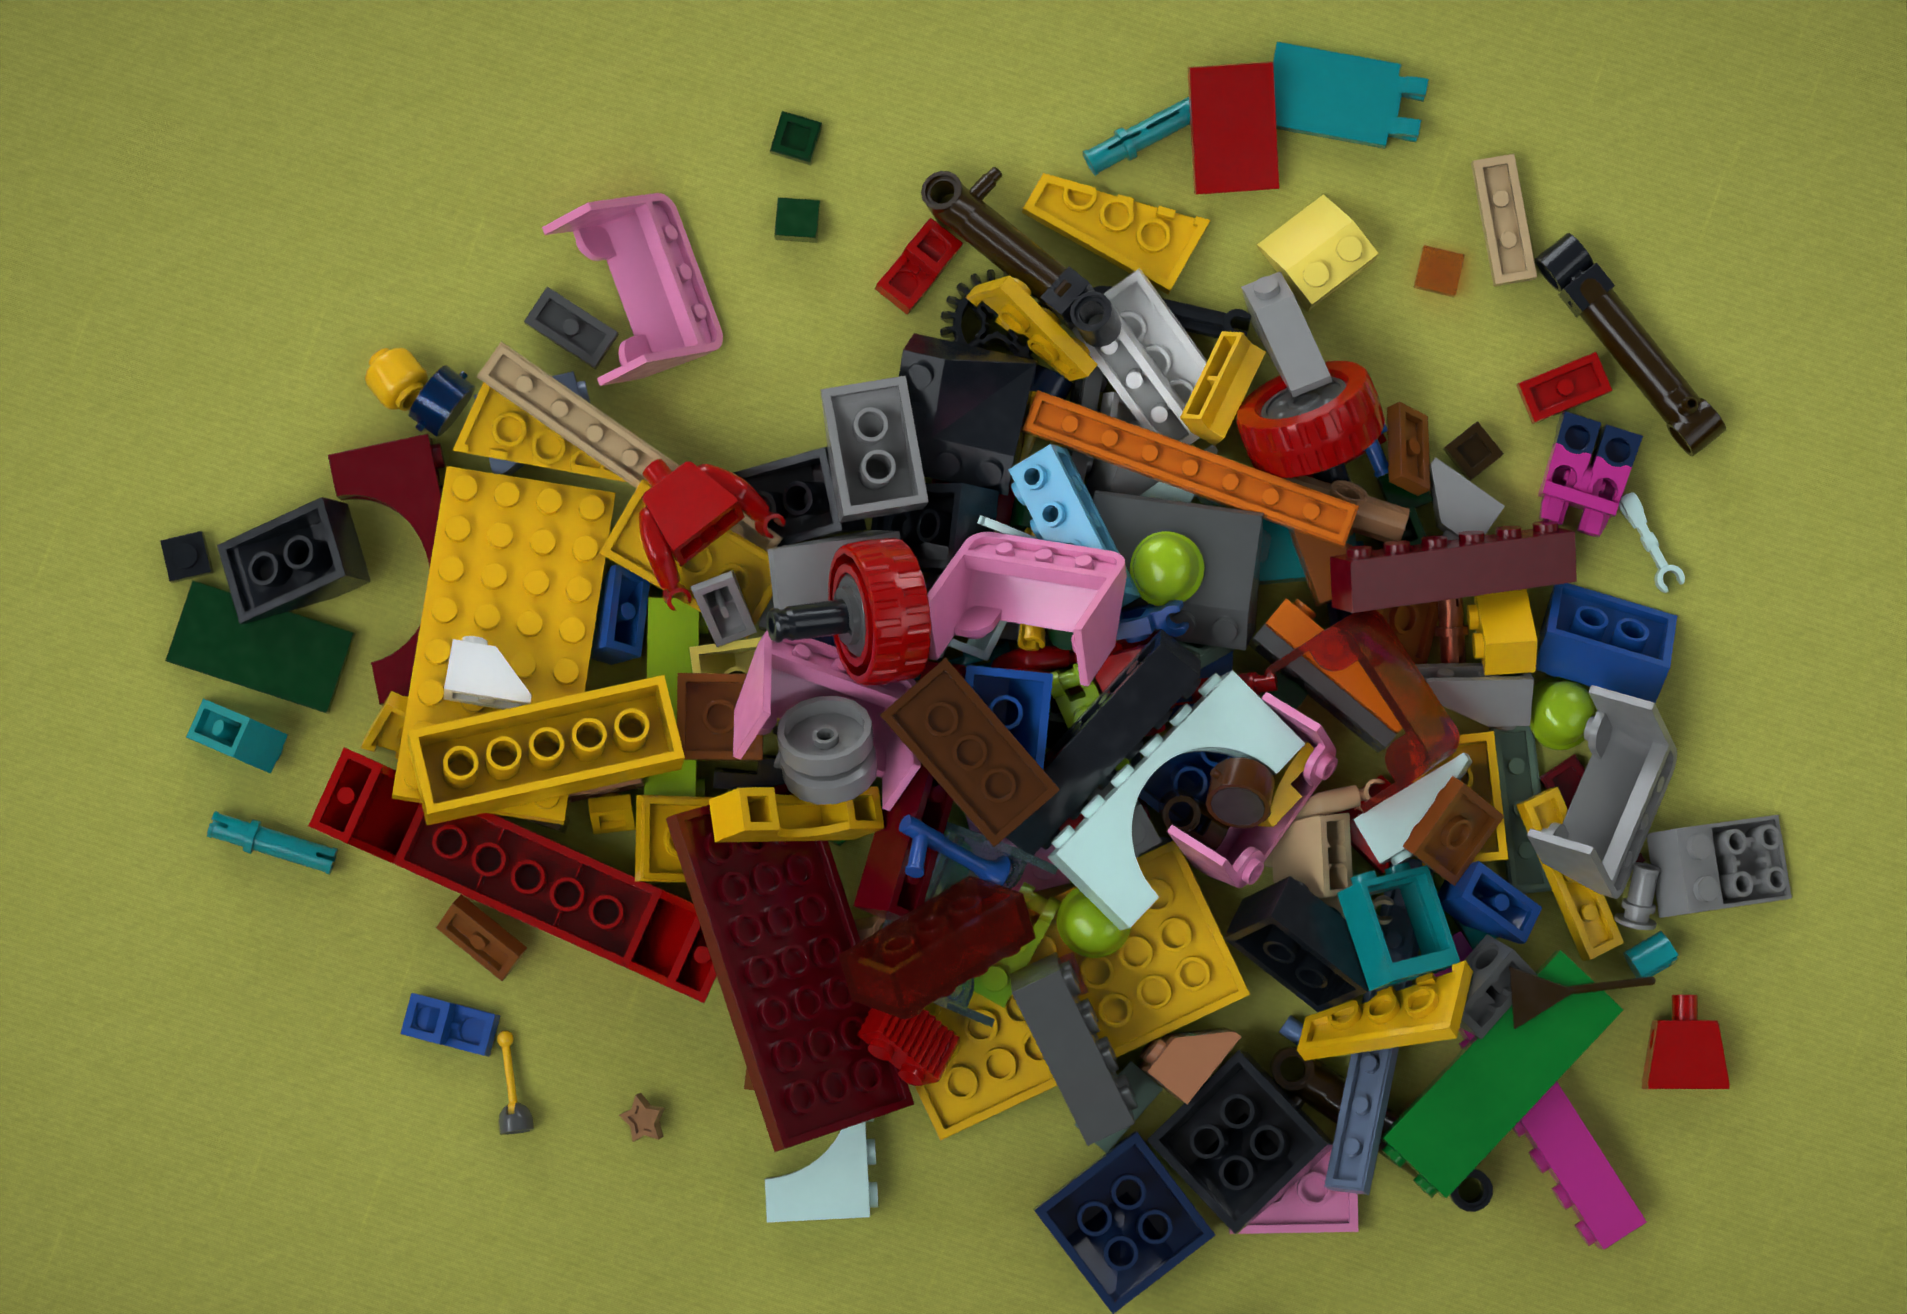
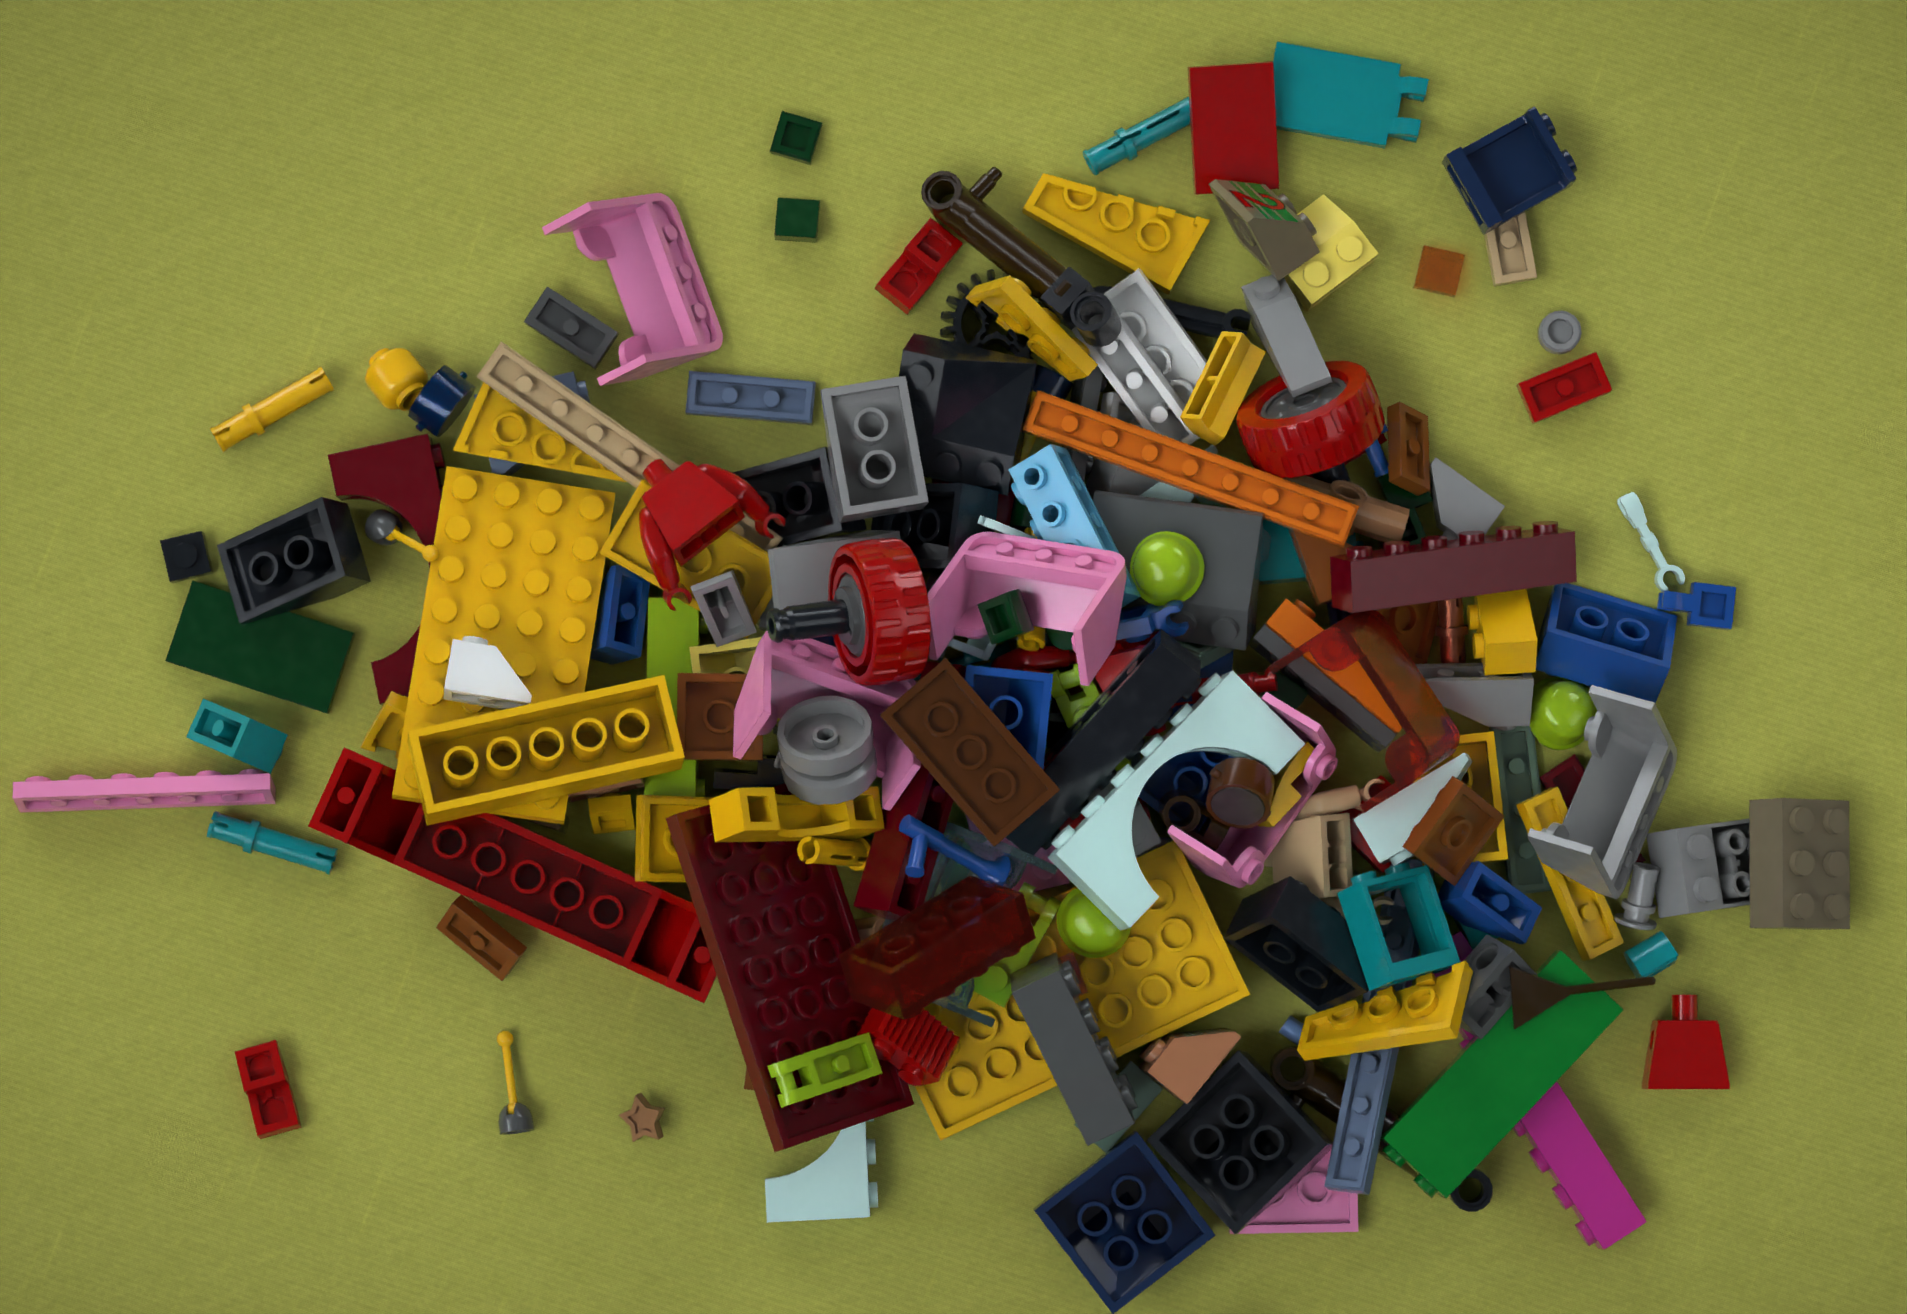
(130, 792): none -> bright pink plate
(268, 1089): none -> red slope
(271, 409): none -> yellow pin
(387, 529): none -> dark grey hinge
(450, 1024): blue slope -> none
(750, 398): none -> sand blue tile
(826, 1069): none -> lime plate
(835, 851): none -> yellow pin
(1005, 617): none -> dark green brick
(1267, 225): none -> dark tan slope
(1473, 451): dark brown plate -> none
(1510, 170): none -> dark blue panel
(1559, 332): none -> light grey tile
(1587, 486): dark pink hips -> none
(1591, 295): dark brown piece -> none
(1706, 605): none -> blue plate
(1799, 864): none -> dark tan brick

